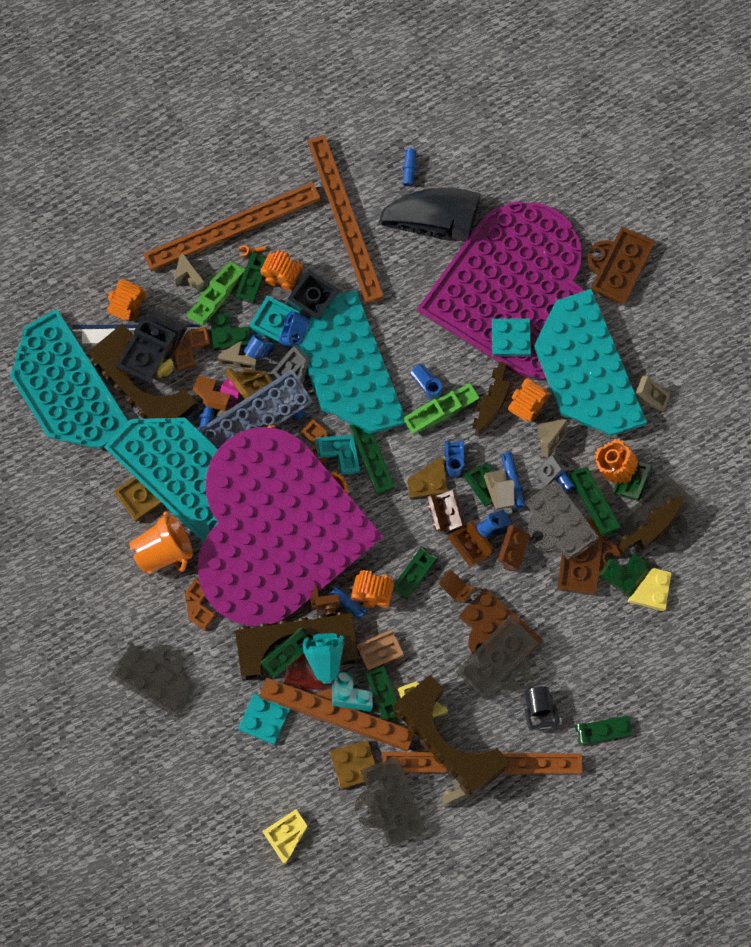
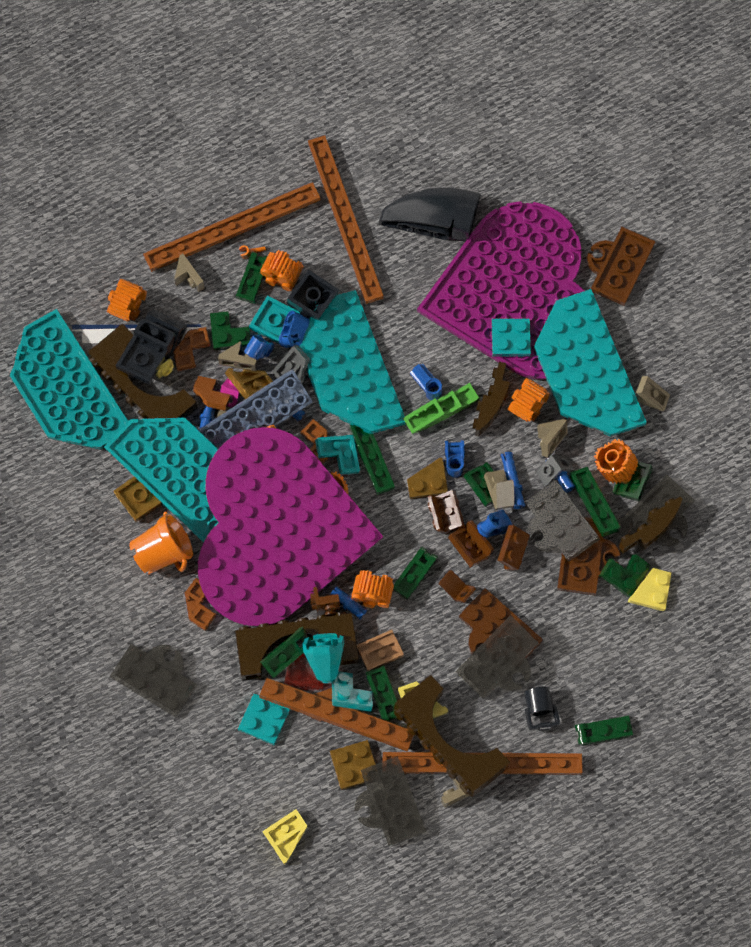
(216, 293): bright green slope -> none
(409, 167): blue pin -> none

